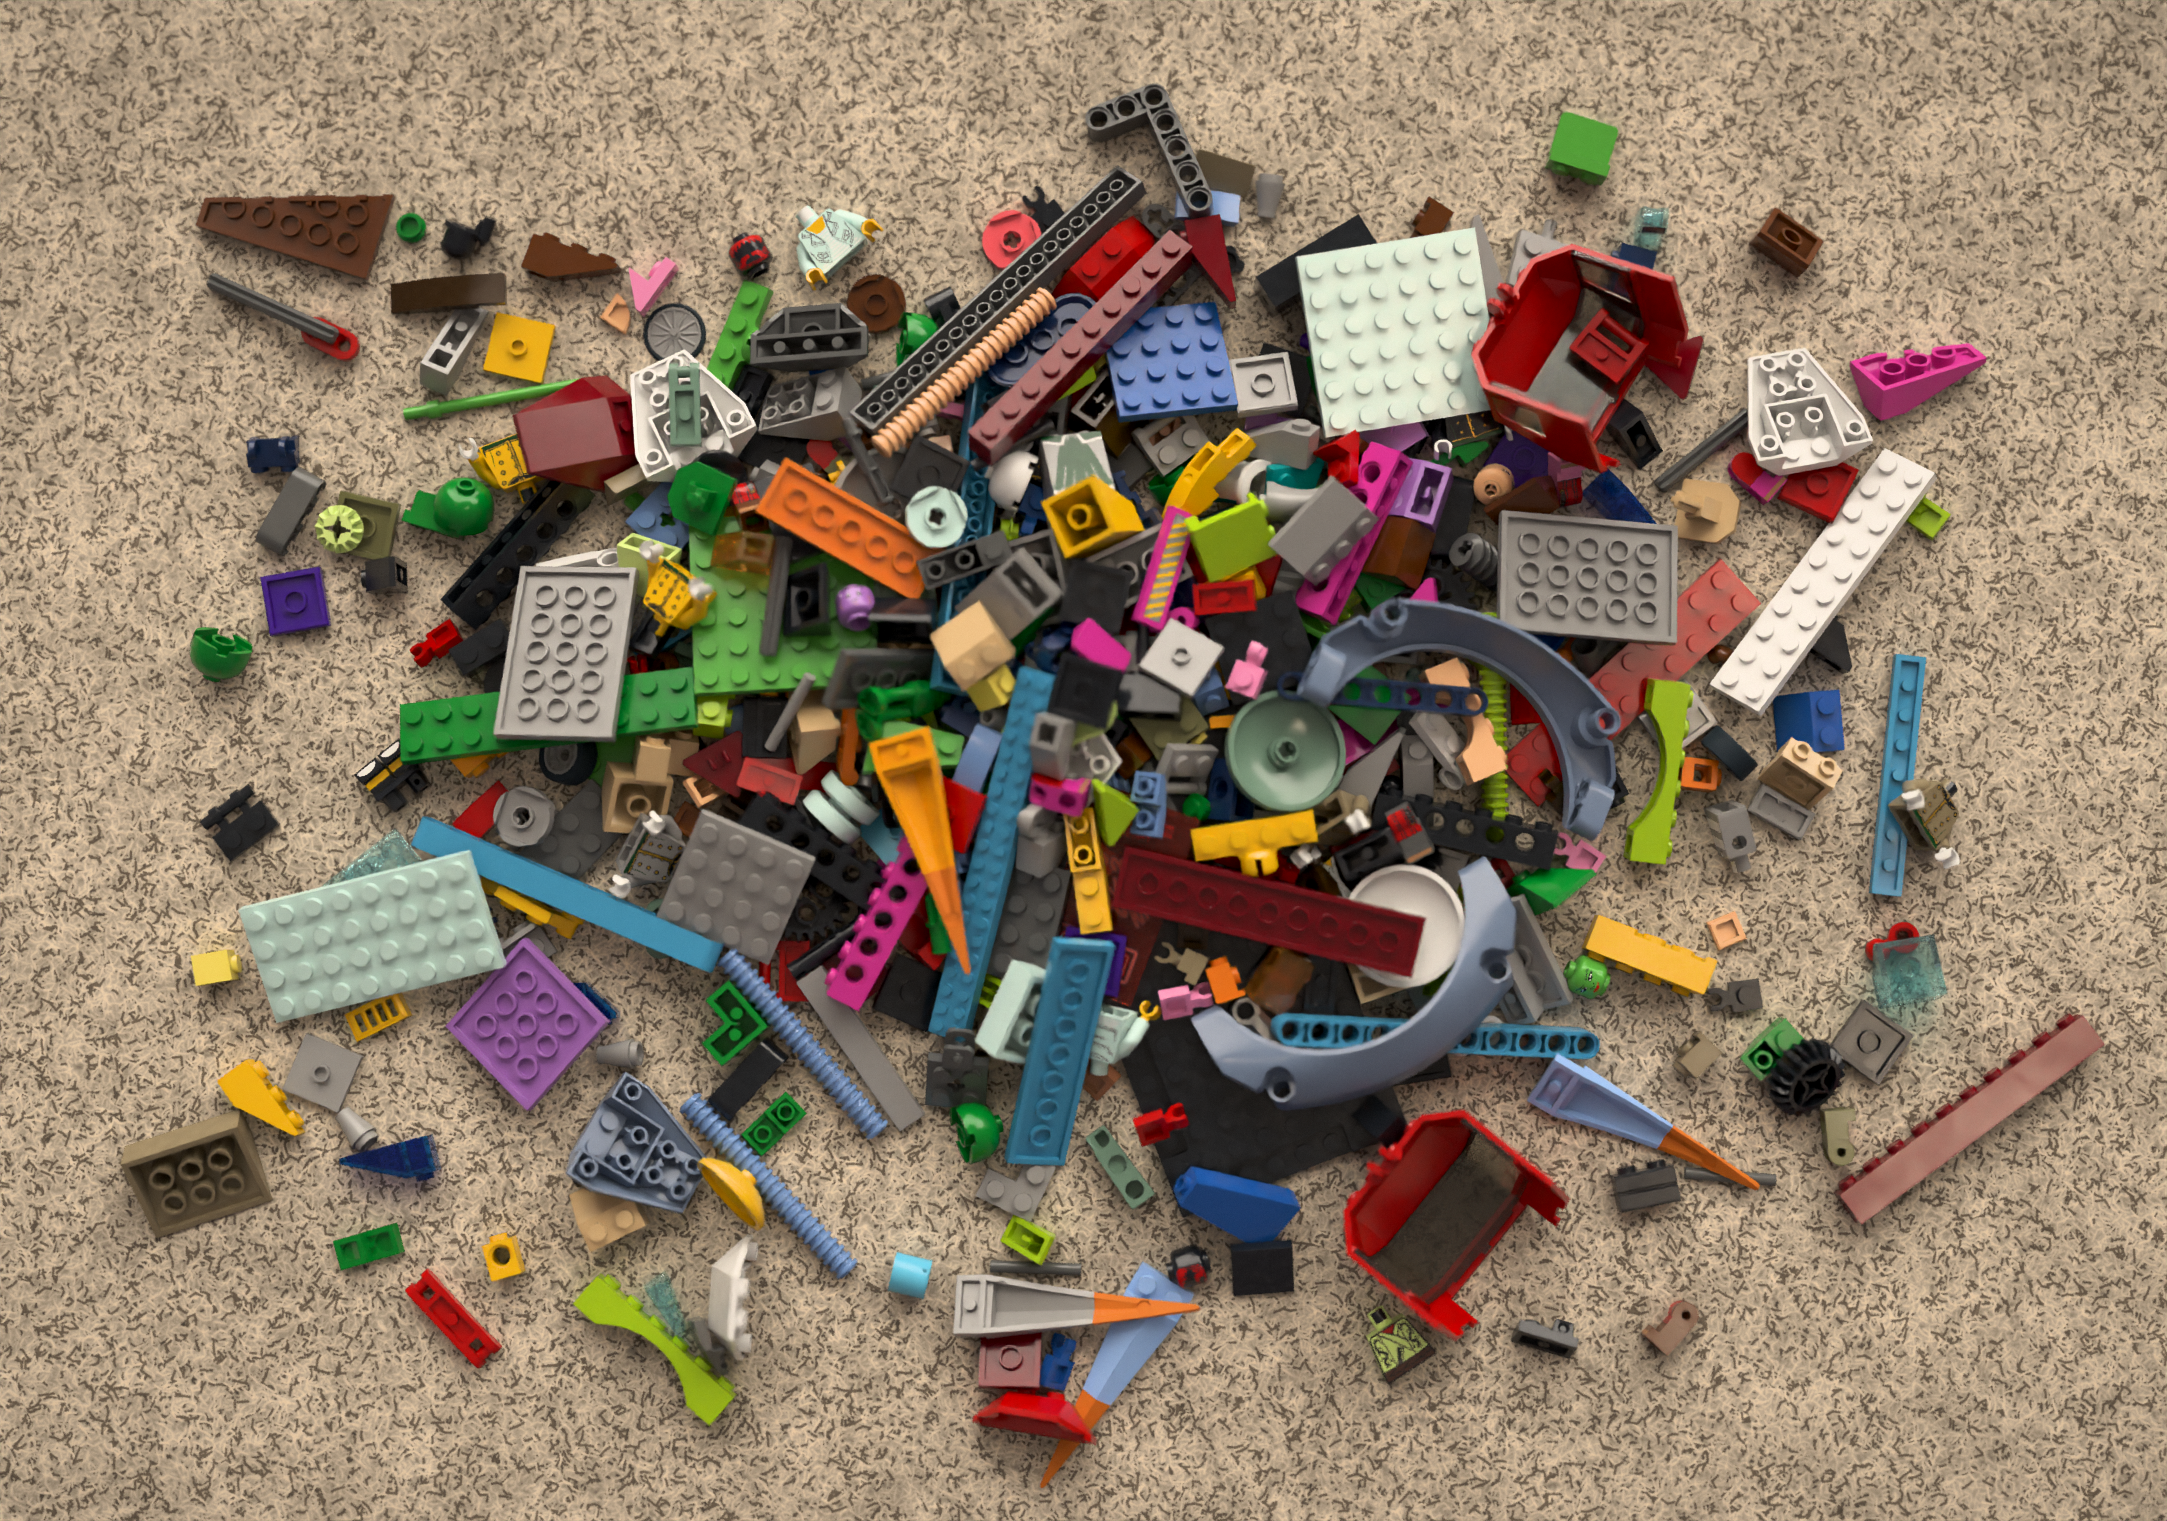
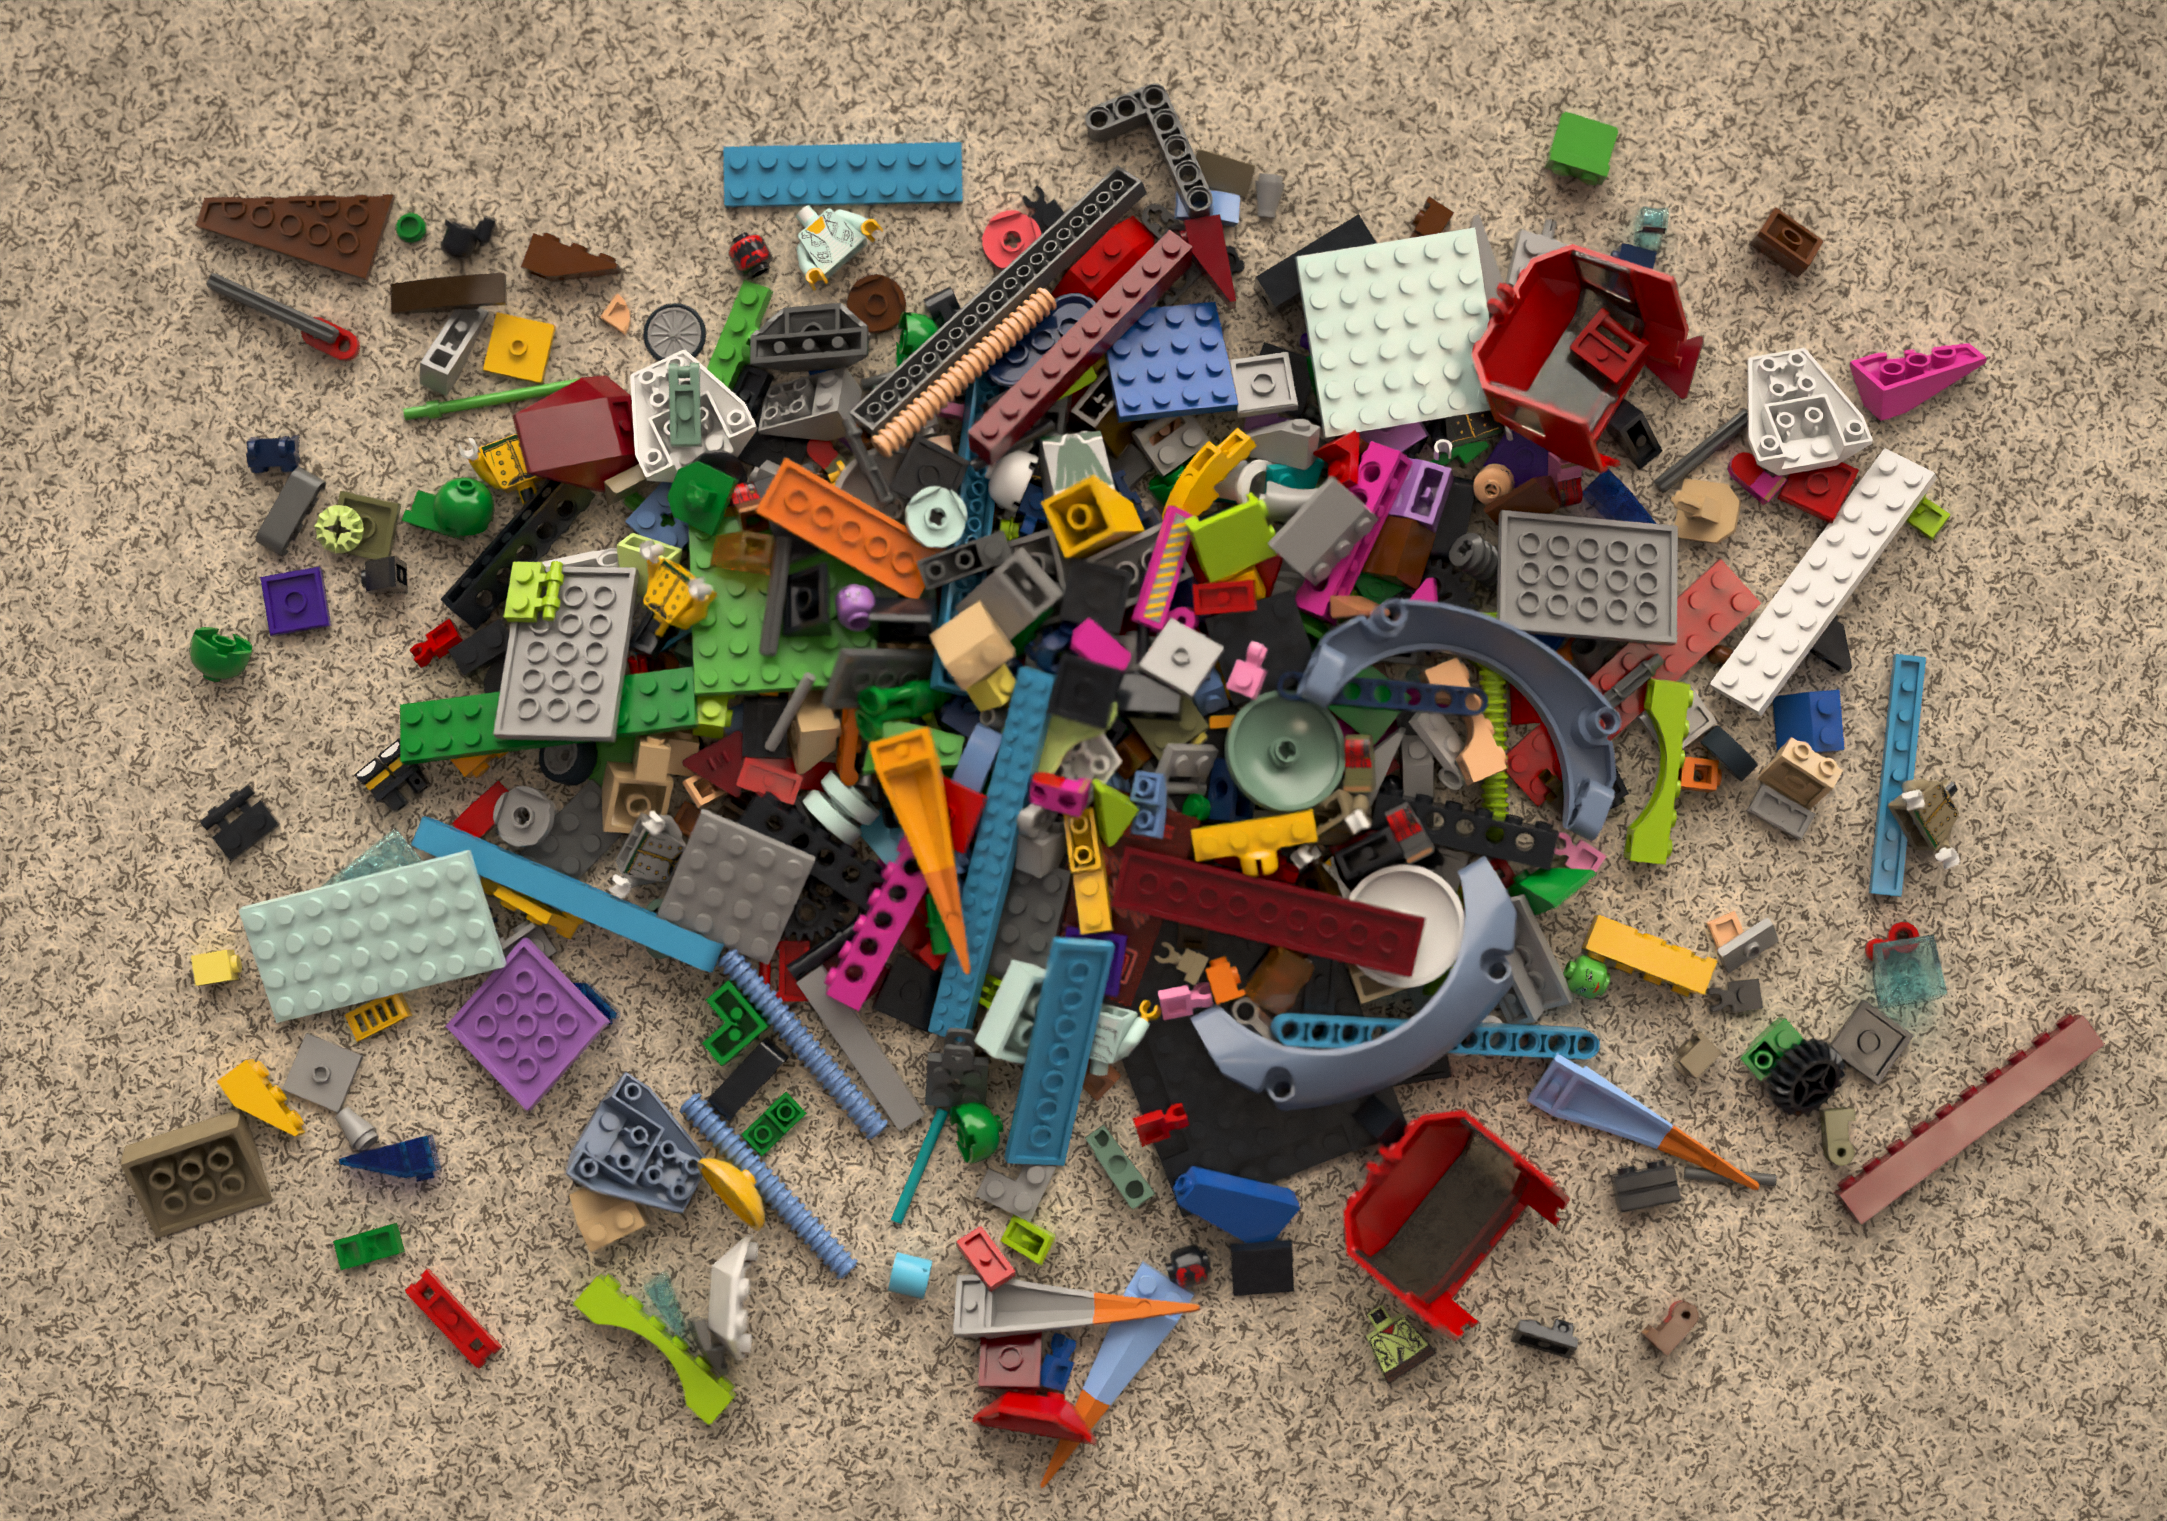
(496, 1268): yellow brick -> none
(526, 588): none -> lime plate
(622, 1054): light grey cone -> none
(647, 292): bright pink slope -> none
(843, 174): none -> dark azure plate
(919, 1165): none -> teal bar
(985, 1258): none -> plate
(1029, 1267): dark grey bar -> none
(1051, 744): light grey slope -> none
(1352, 606): none -> nougat slope
(1359, 764): none -> leg
(1633, 680): none -> dark grey piece
(1727, 822): light grey torso -> none
(1747, 945): none -> light grey plate

